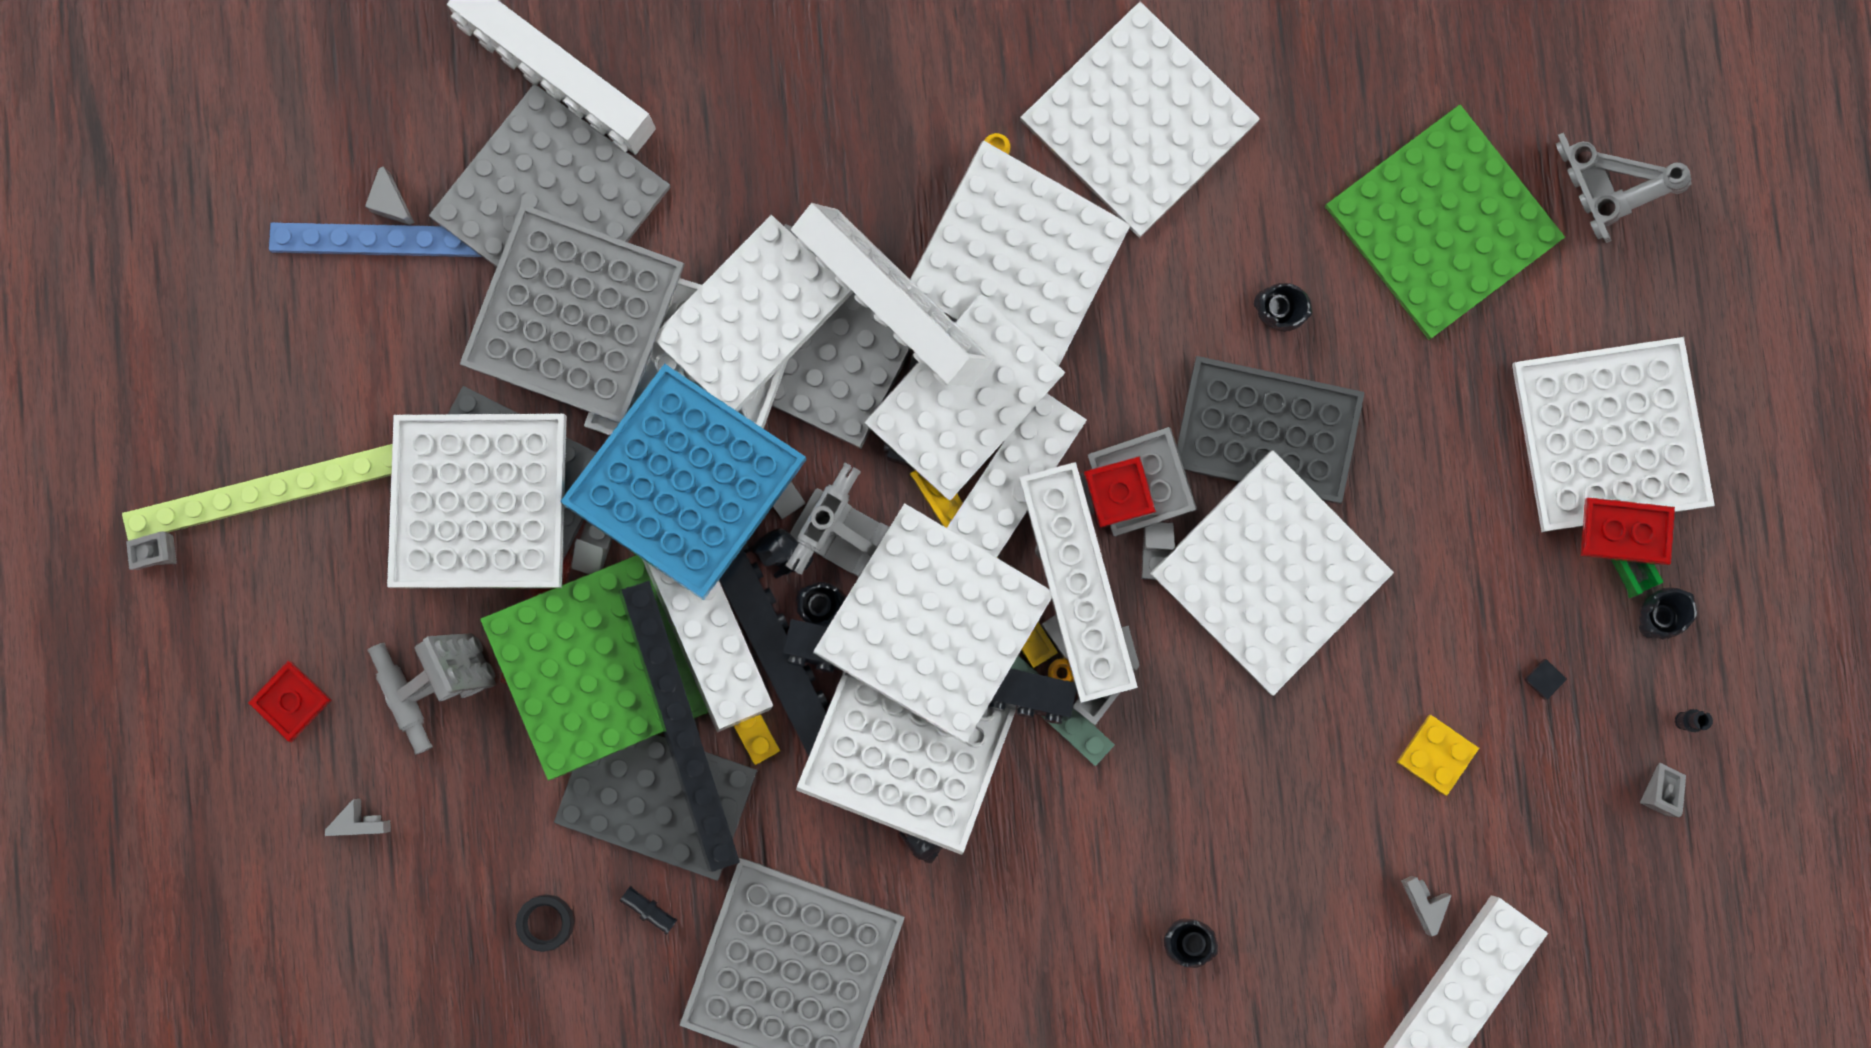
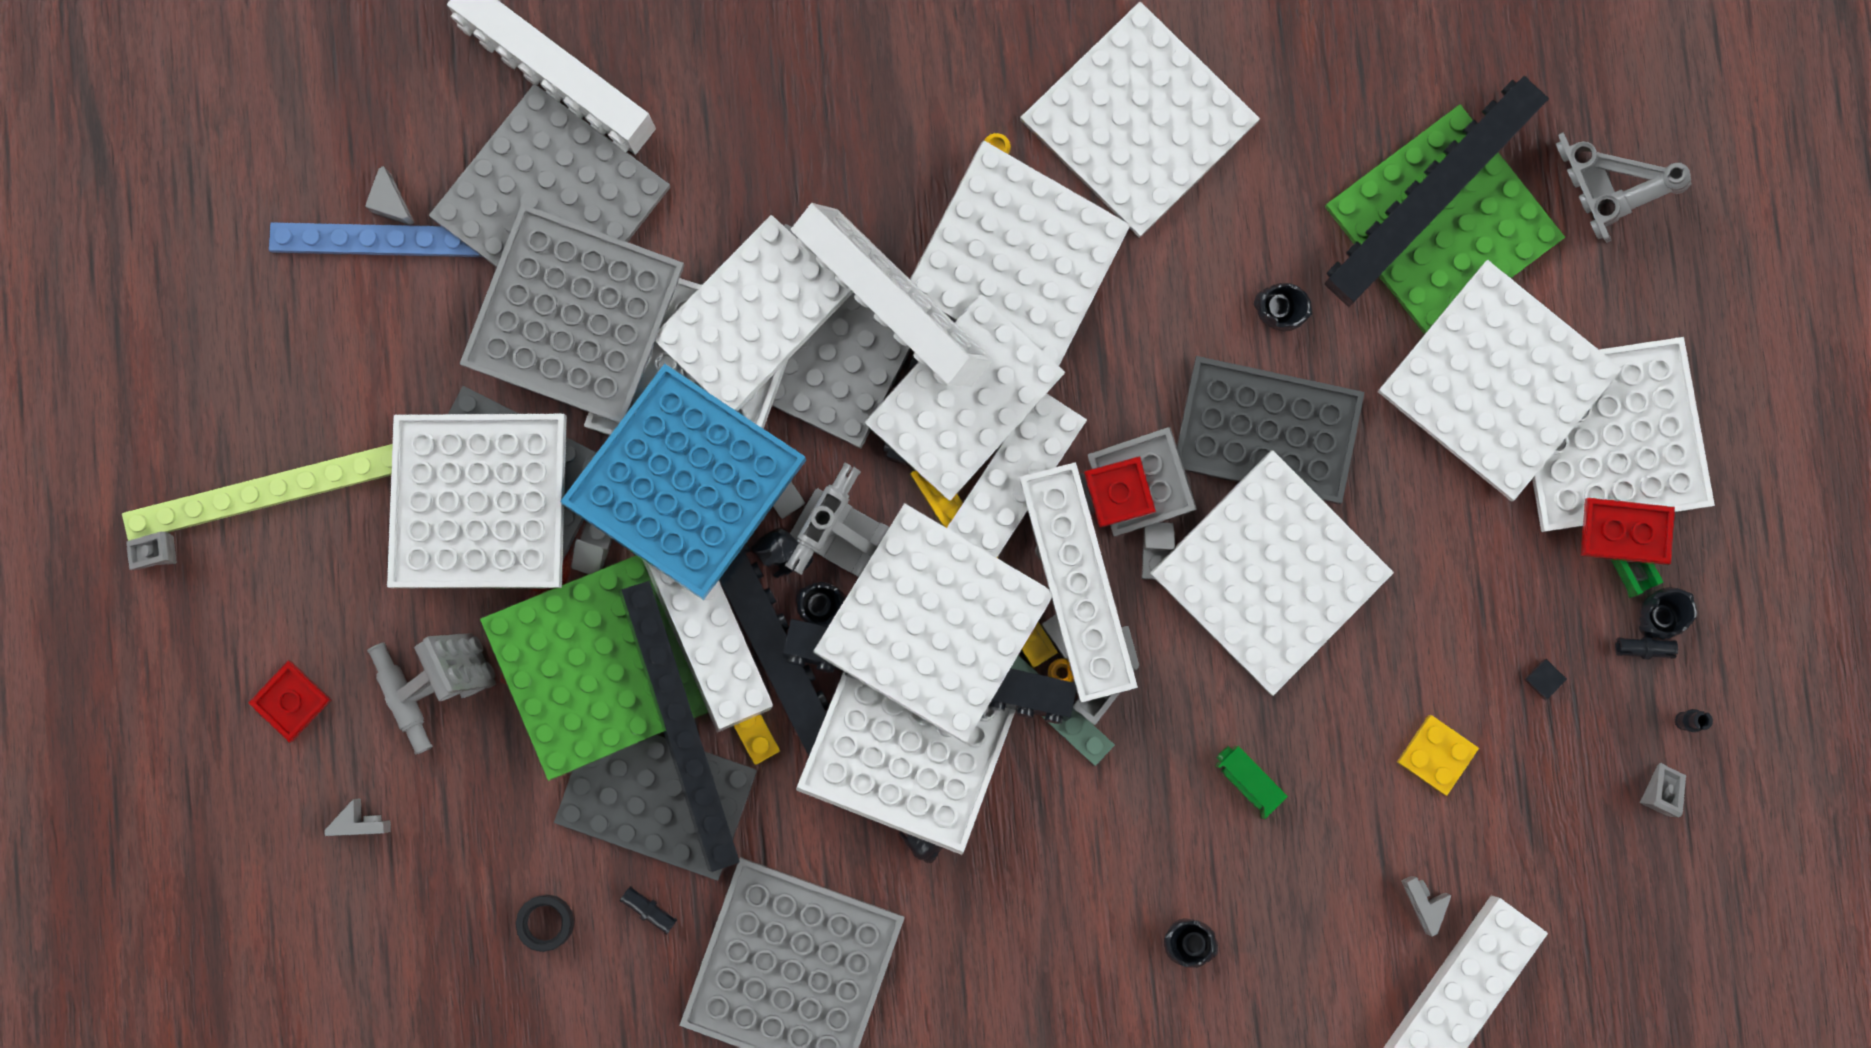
(1250, 780): none -> green window
(1436, 191): none -> black brick
(1499, 380): none -> white plate
(1646, 648): none -> black pin

